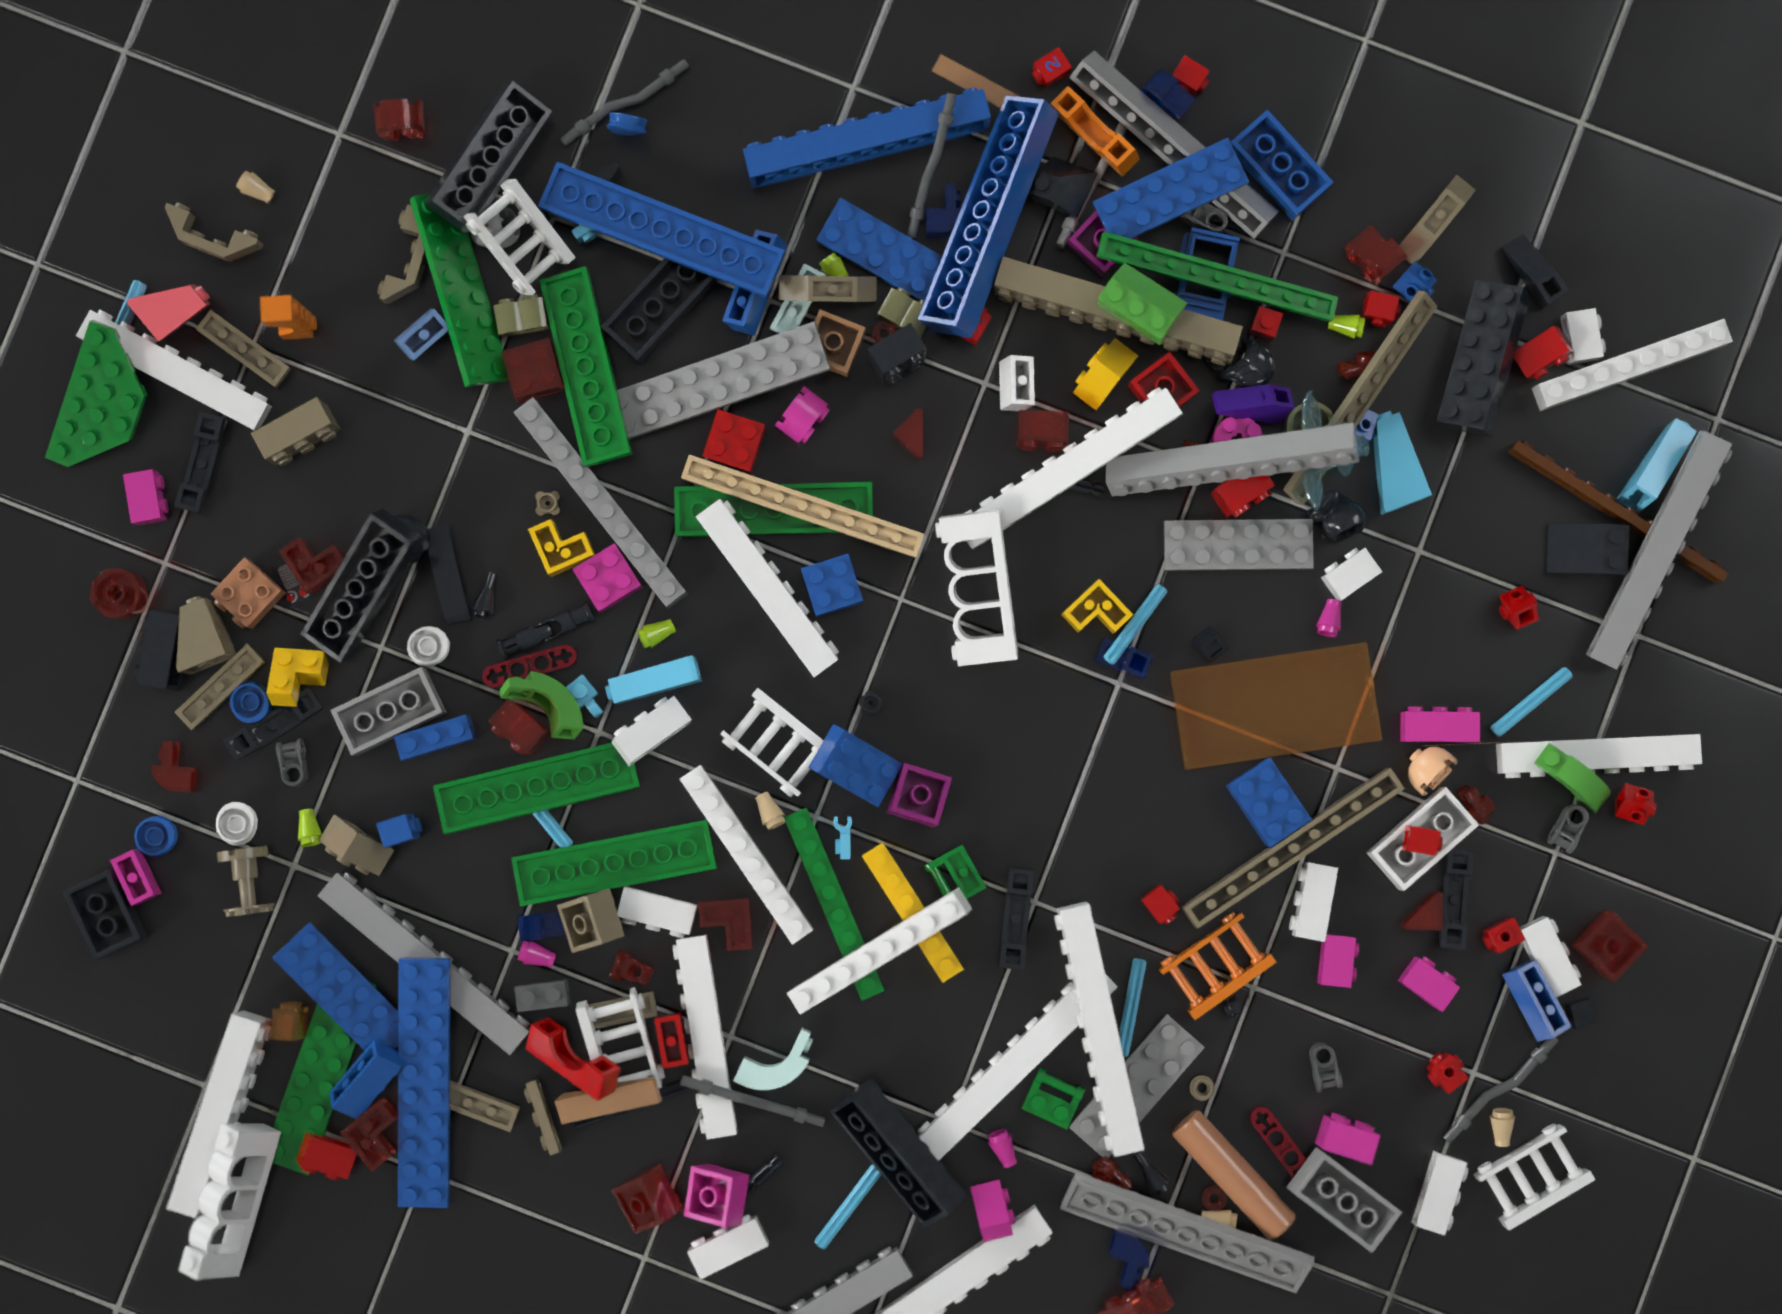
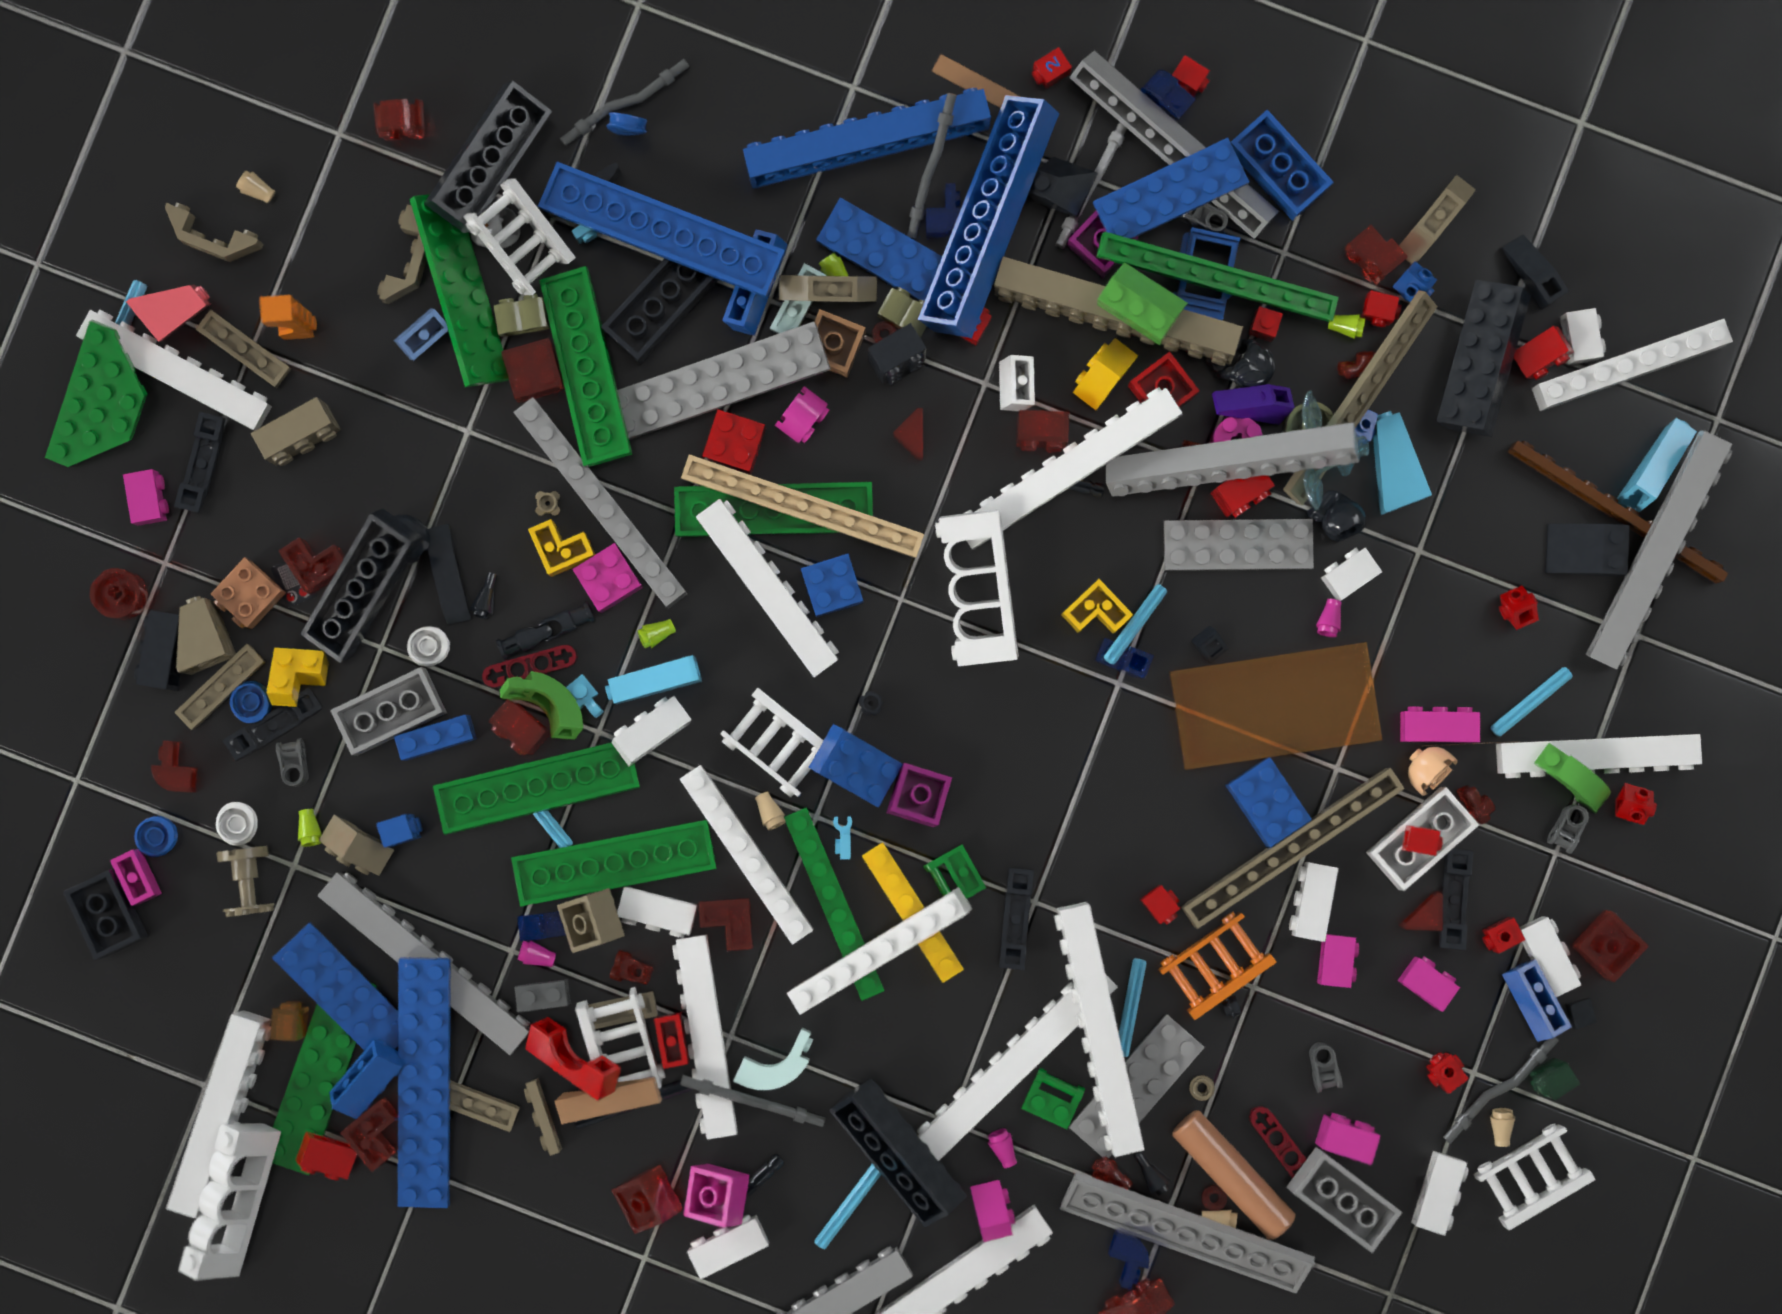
(1094, 132): orange arch -> none
(1553, 1079): none -> clear green brick

